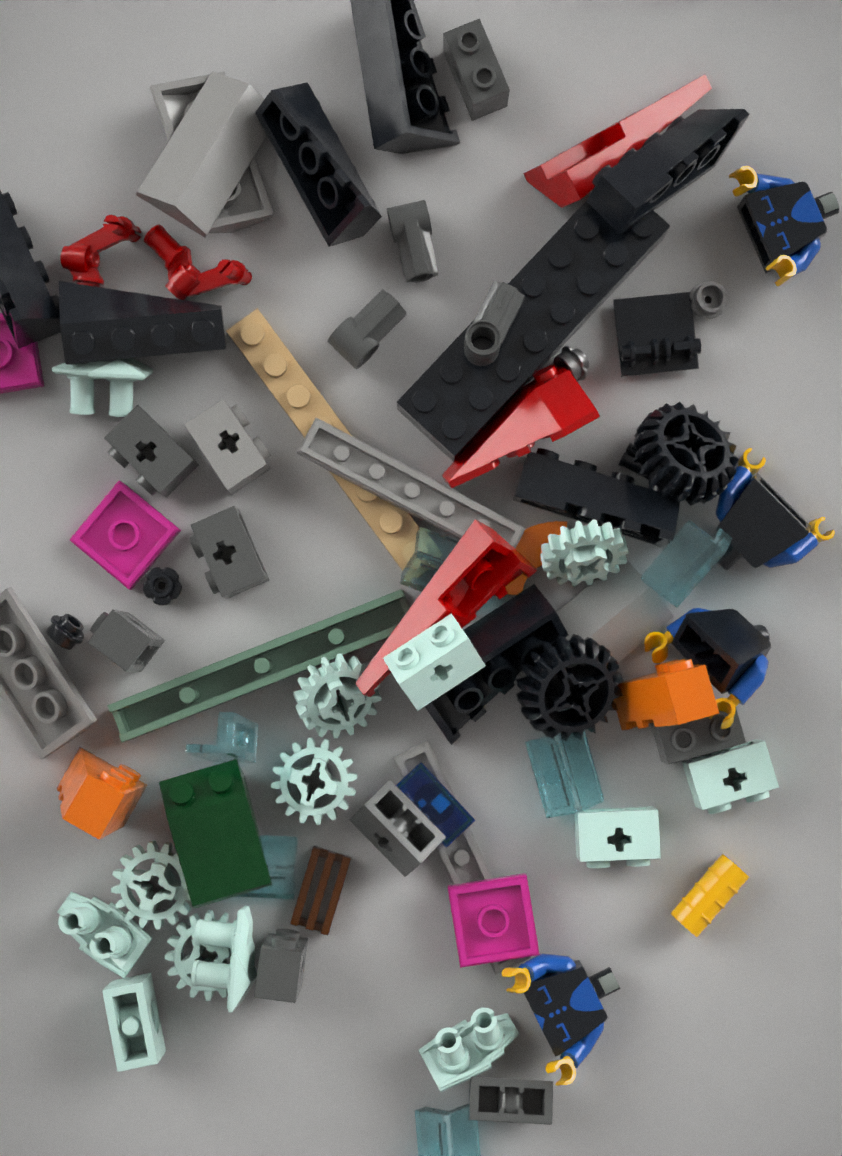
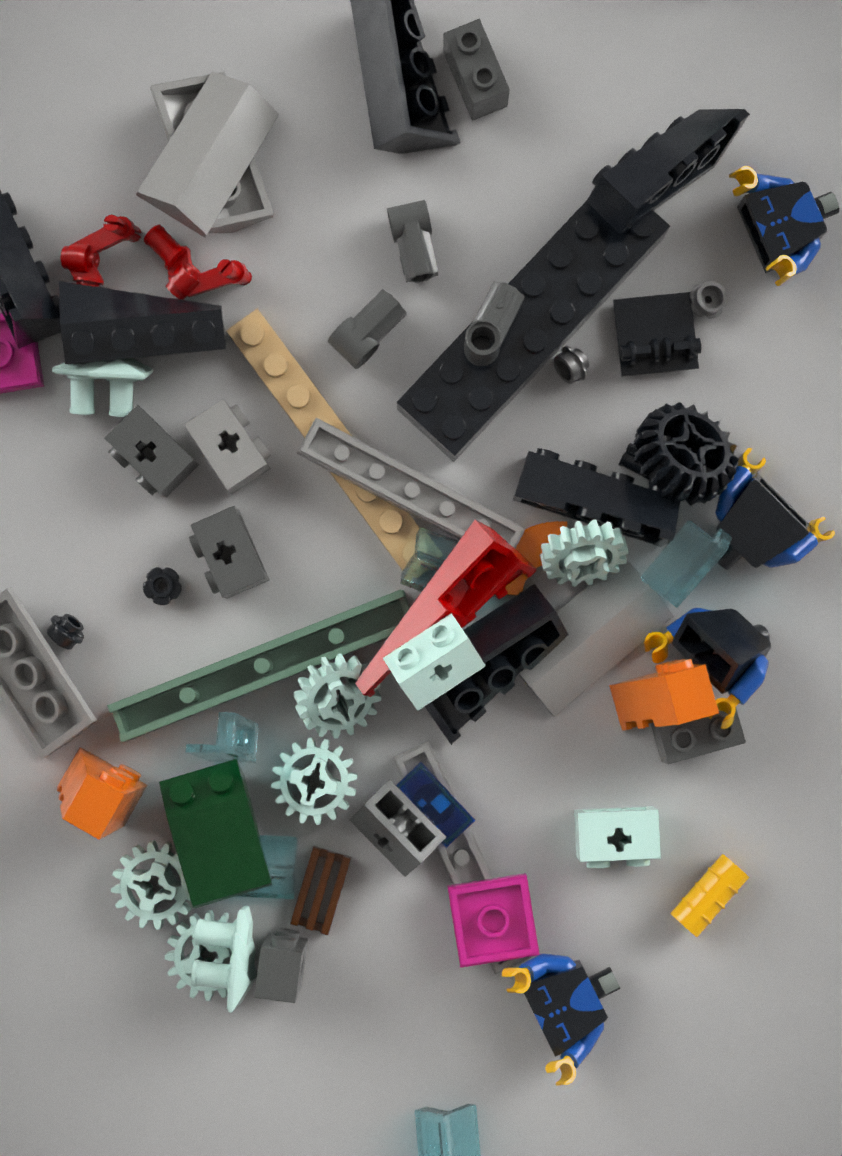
(103, 932): light aqua connector -> none
(124, 640): dark grey brick -> none
(125, 535): dark pink tile -> none
(134, 1022): light aqua brick -> none
(317, 163): black wedge -> none
(468, 1047): light aqua connector -> none
(510, 1100): dark grey brick -> none
(542, 409): red wedge -> none
(564, 774): clear light blue panel -> none
(571, 173): wedge -> none
(591, 686): black gear -> none
(748, 760): light aqua brick -> none

